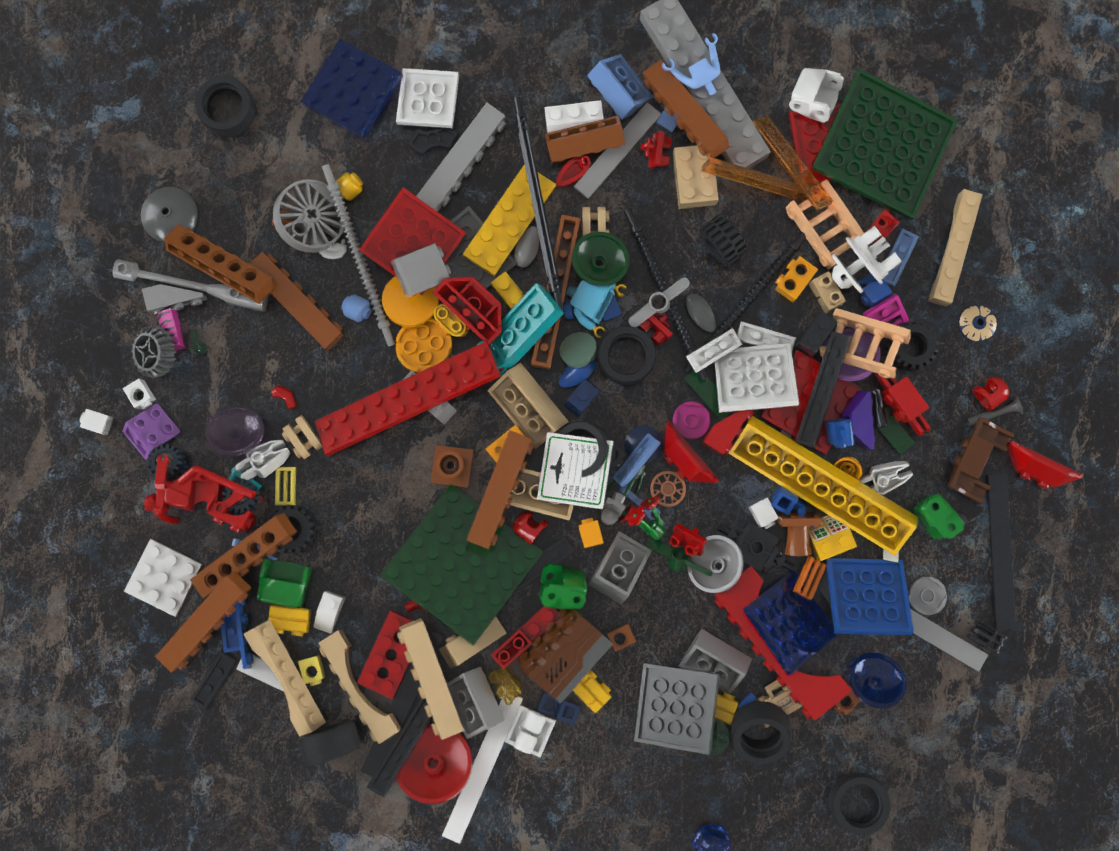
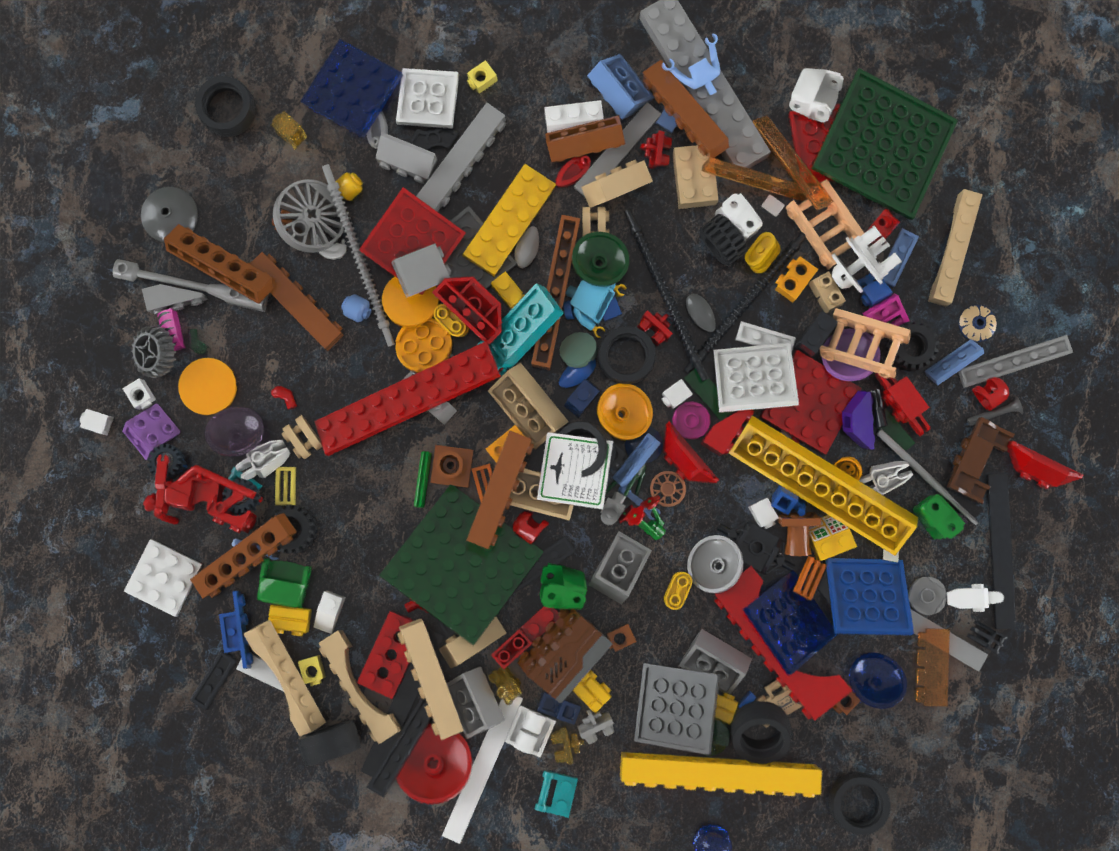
(203, 622): dark orange brick -> none
(207, 386): none -> light orange tile
(288, 129): none -> clear yellow brick
(376, 129): none -> light grey arm
(406, 158): none -> light grey slope
(422, 480): none -> green axle
(481, 468): none -> orange tile
(485, 70): none -> light yellow brick
(537, 201): black axle -> none
(562, 796): none -> teal plate
(565, 755): none -> clear yellow hips
(590, 533): light orange brick -> none
(595, 723): none -> light grey hips
(617, 183): none -> tan wedge
(632, 404): none -> light orange dish
(648, 310): light grey piece -> none
(676, 394): none -> white brick
(677, 557): dark green piece -> none
(677, 590): none -> yellow brick
(688, 539): red hips -> none
(714, 350): white tile -> none
(720, 773): none -> yellow brick
(741, 215): none -> white piece
(762, 252): none -> yellow brick
(773, 205): none -> white sticker
(823, 389): black tile -> none
(839, 432): blue brick -> none
(923, 473): none -> light grey piece
(936, 667): none -> clear orange windscreen
(954, 362): none -> medium blue plate
(976, 597): none -> white hinge
(1015, 361): none -> light grey tile

